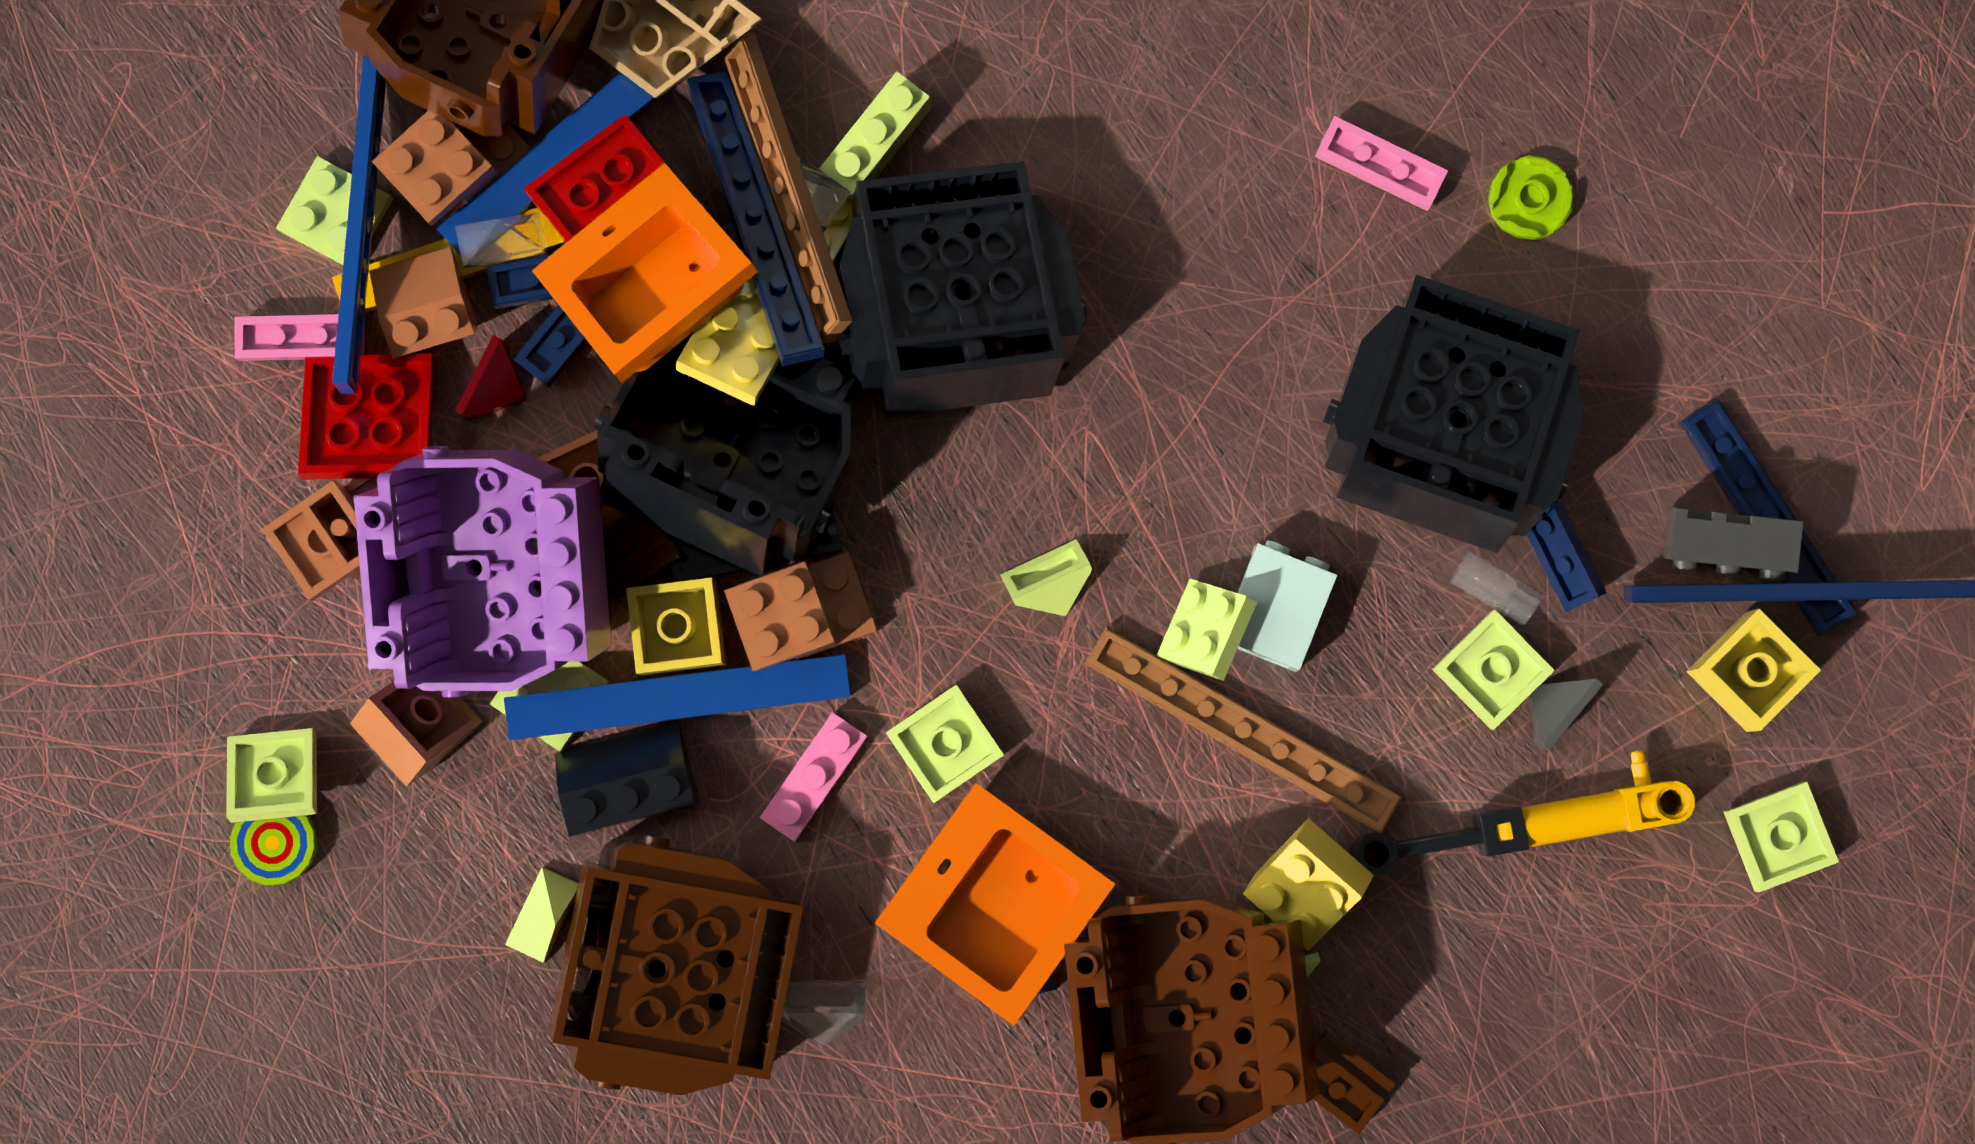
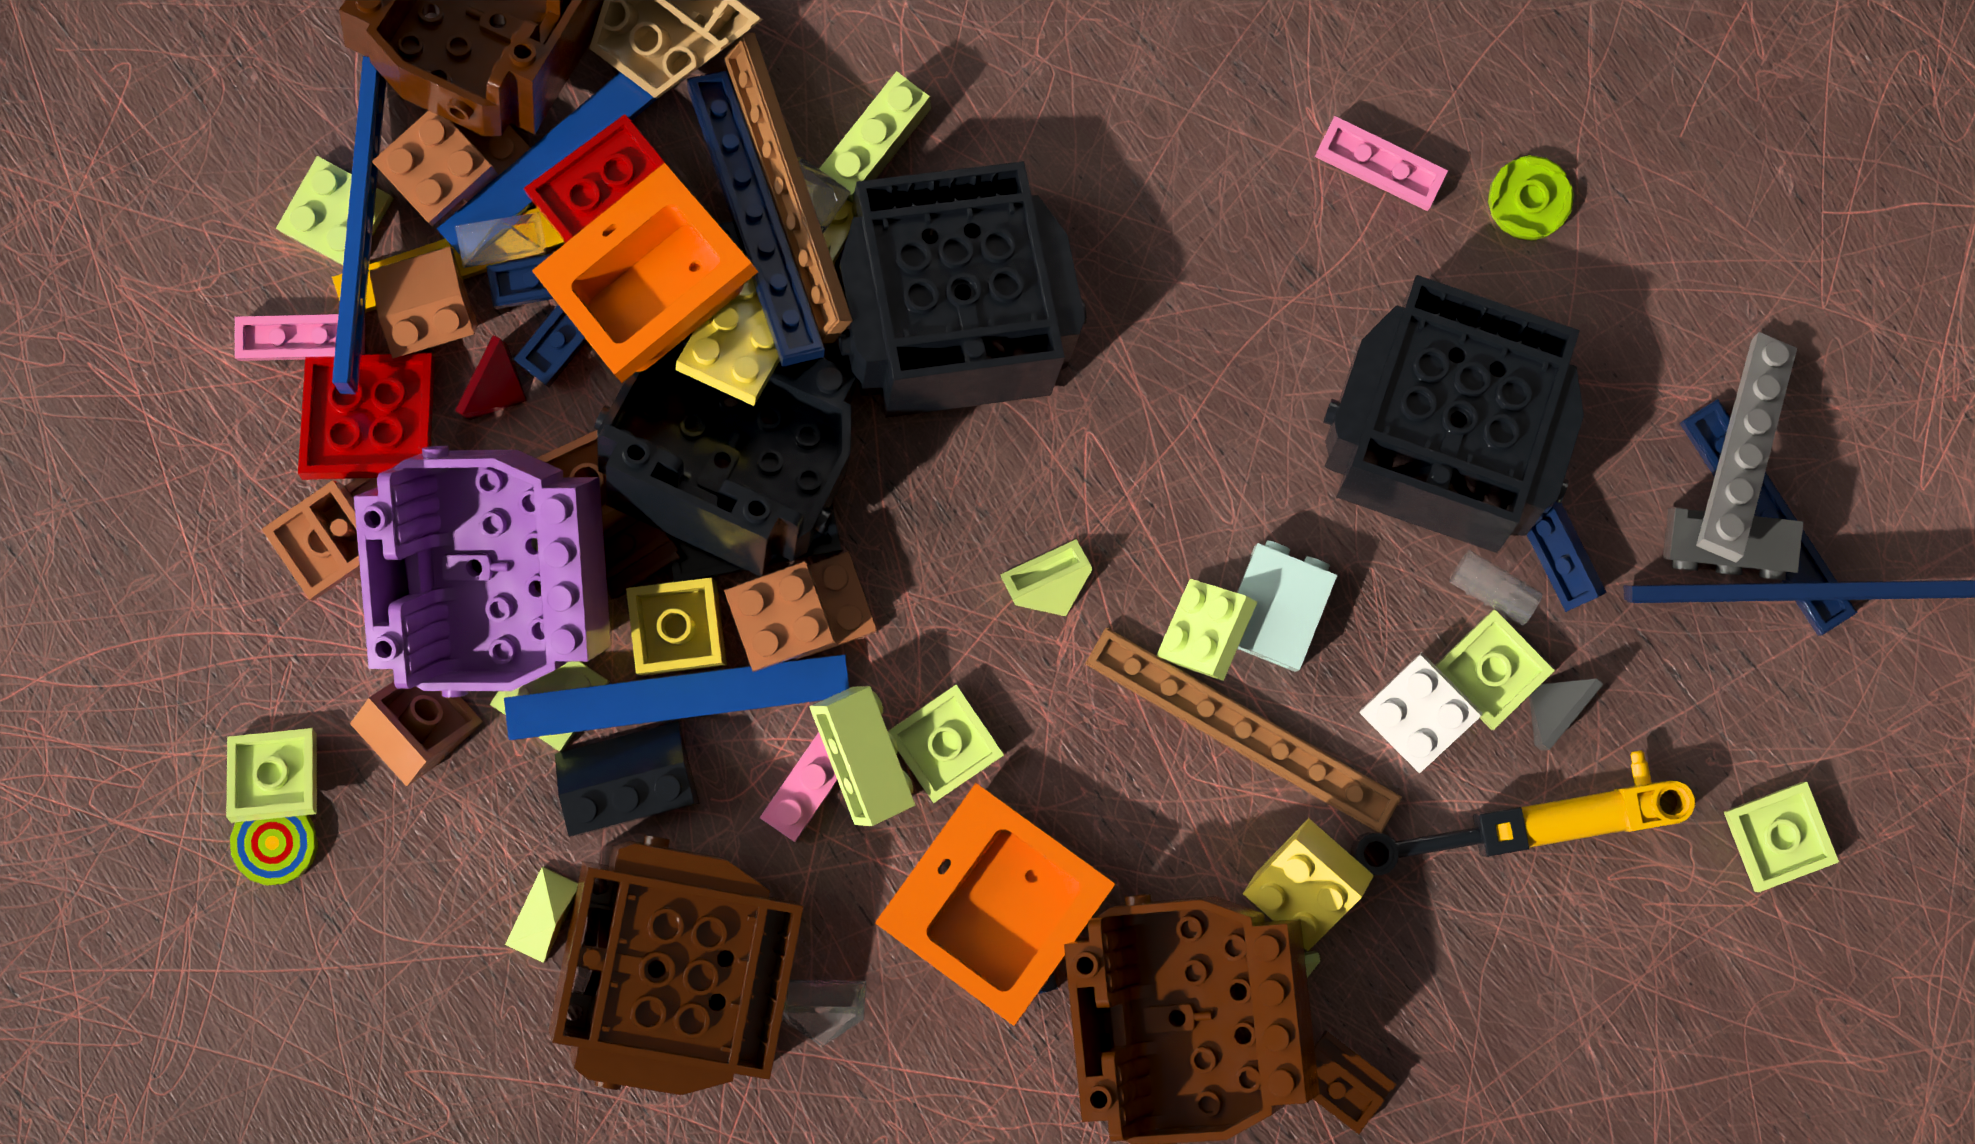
(863, 755): none -> yellowish green brick
(1420, 712): none -> white plate
(1746, 448): none -> light grey plate
(1753, 670): light yellow brick -> none

